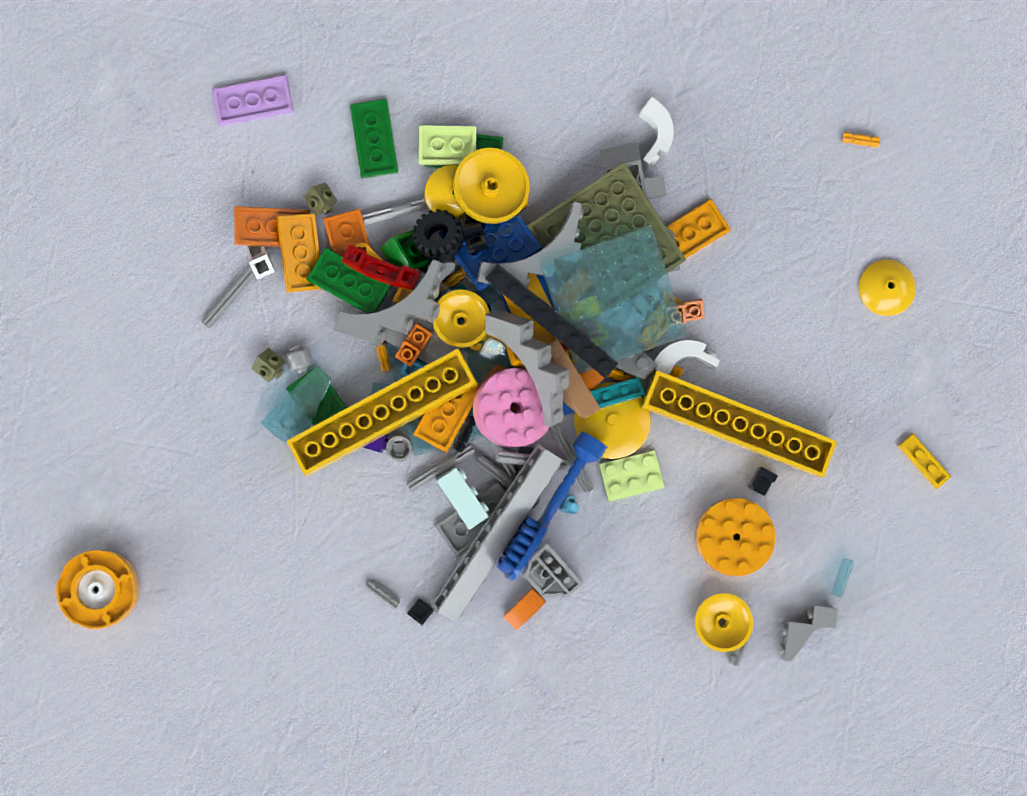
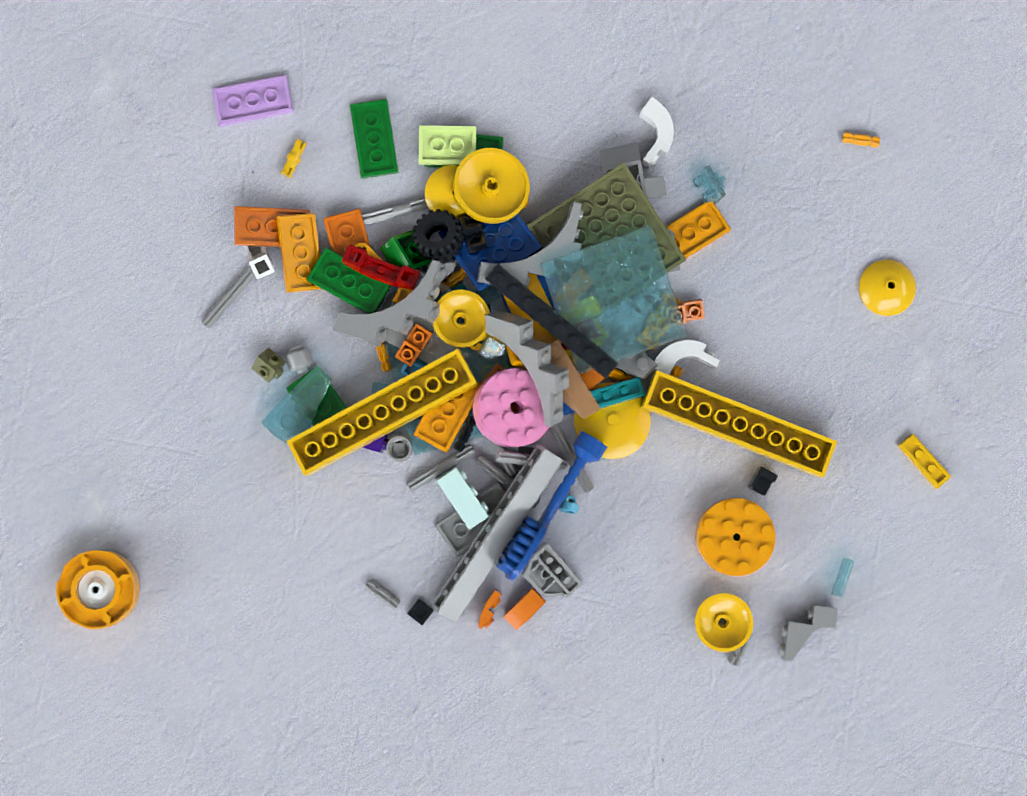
(293, 158): none -> yellow pin
(320, 199): olive brick -> none
(486, 615): none -> orange slope
(631, 475): yellowish green plate -> none
(712, 184): none -> clear light blue hips

